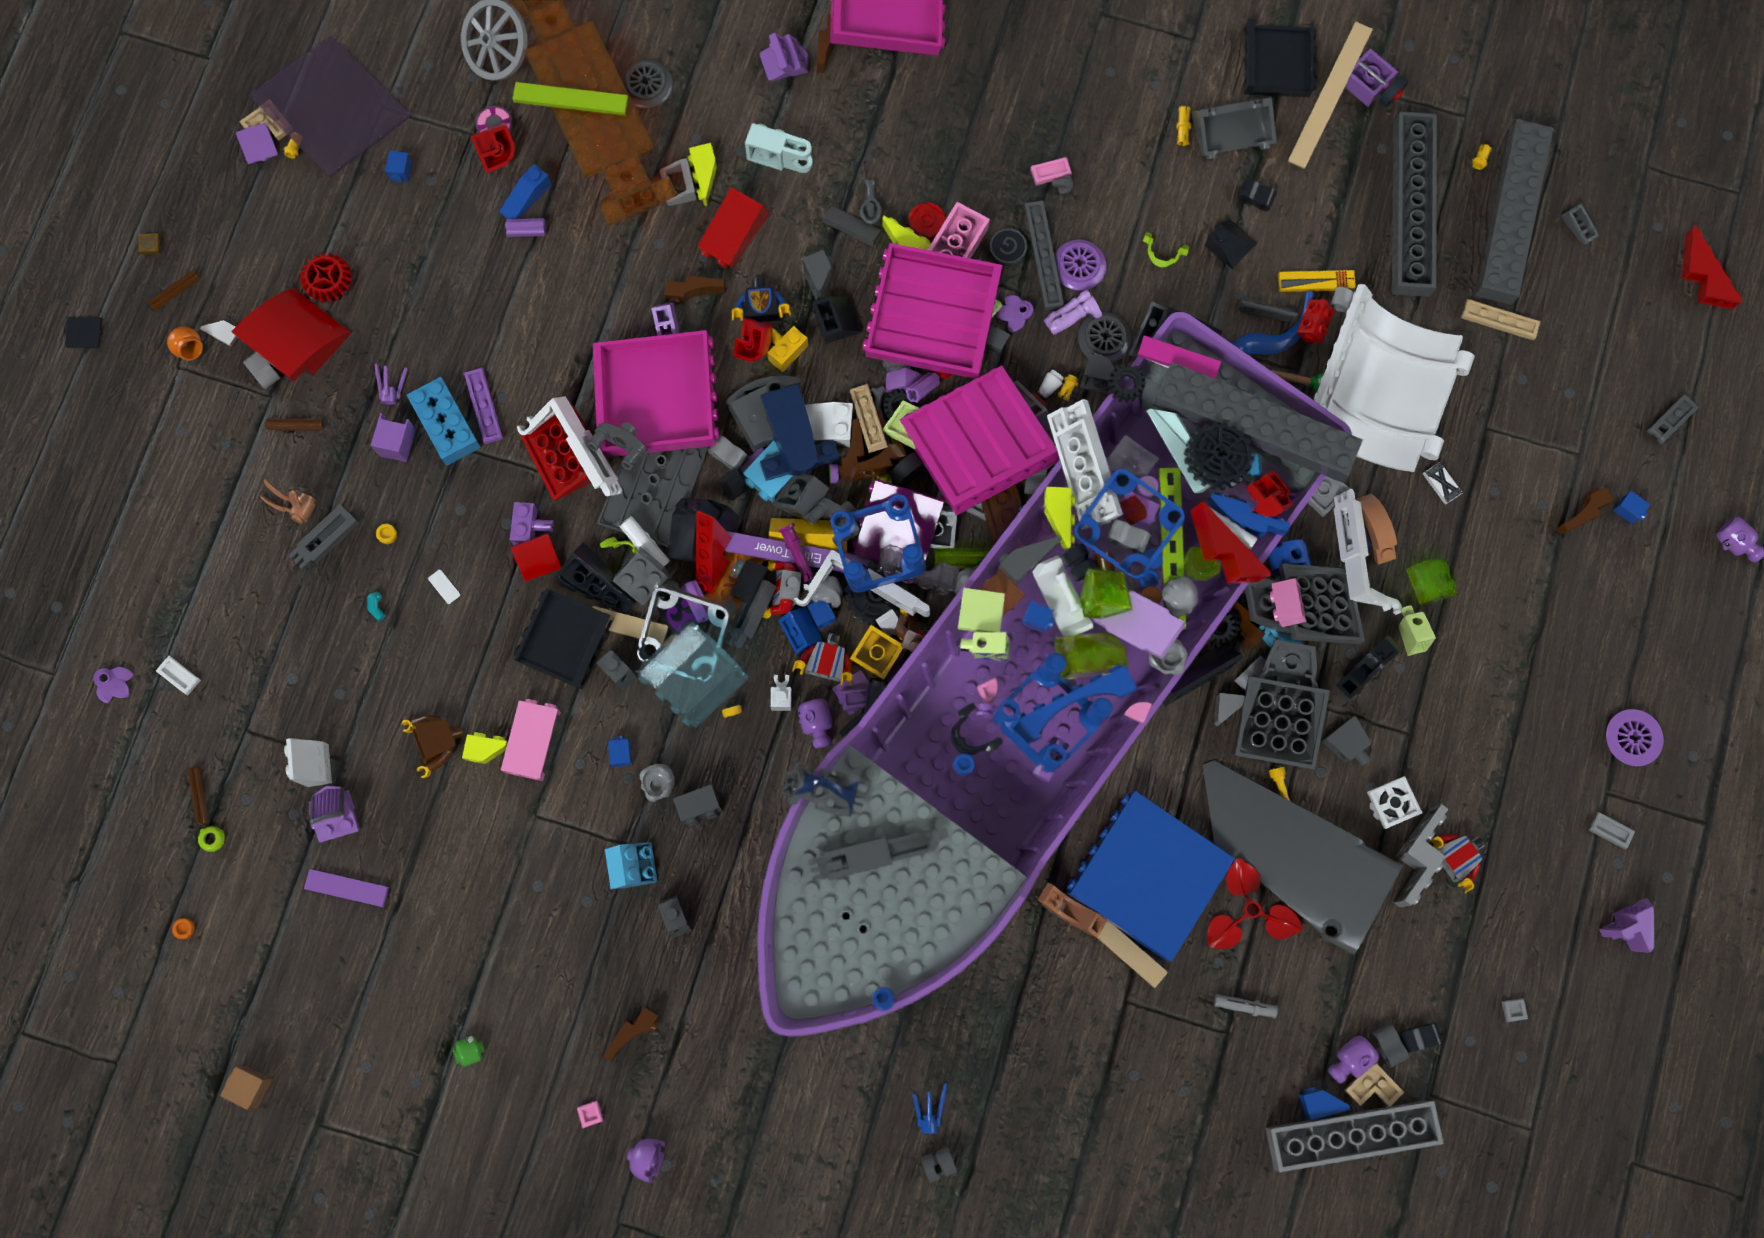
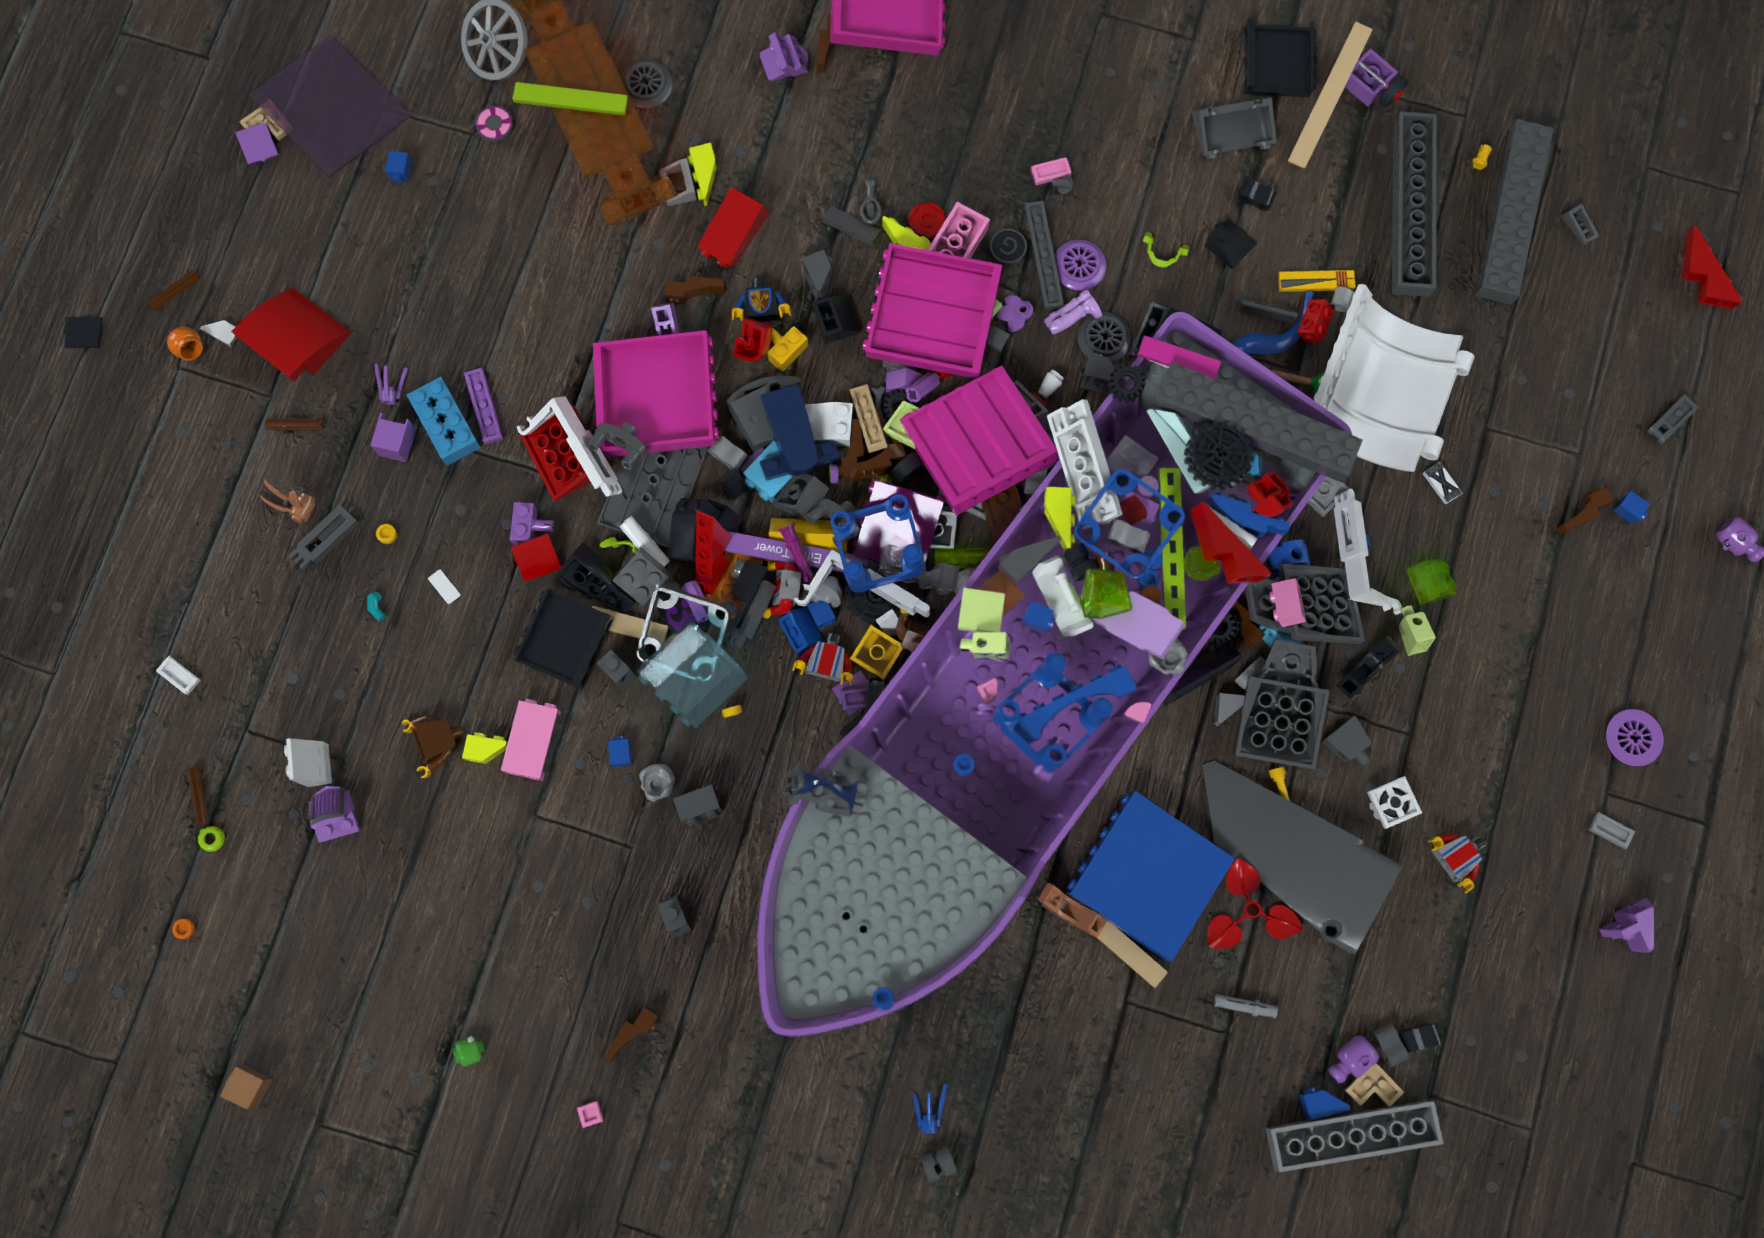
(114, 685): medium lavender plate -> none
(149, 243): pearl gold tile -> none
(261, 370): light grey axle -> none
(291, 149): yellow pin -> none
(333, 266): red gear -> none
(346, 888): medium lavender tile -> none
(494, 147): red brick -> none
(525, 227): medium lavender axle -> none
(526, 193): blue slope -> none
(630, 865): medium azure slope -> none
(646, 1159): medium lavender cylinder -> none
(777, 149): light aqua brick -> none
(781, 695): white brick -> none
(815, 720): medium lavender piece -> none
(876, 854): dark grey hinge -> none
(960, 742): black helmet -> none
(1068, 387): yellow pin -> none
(1090, 654): clear neon green slope -> none
(1179, 596): light grey hair -> none
(1183, 125): yellow pin -> none
(1379, 528): nougat arch -> none
(1421, 856): light grey bracket -> none
(1500, 319): tan tile -> none
(1514, 1010): light grey tile -> none

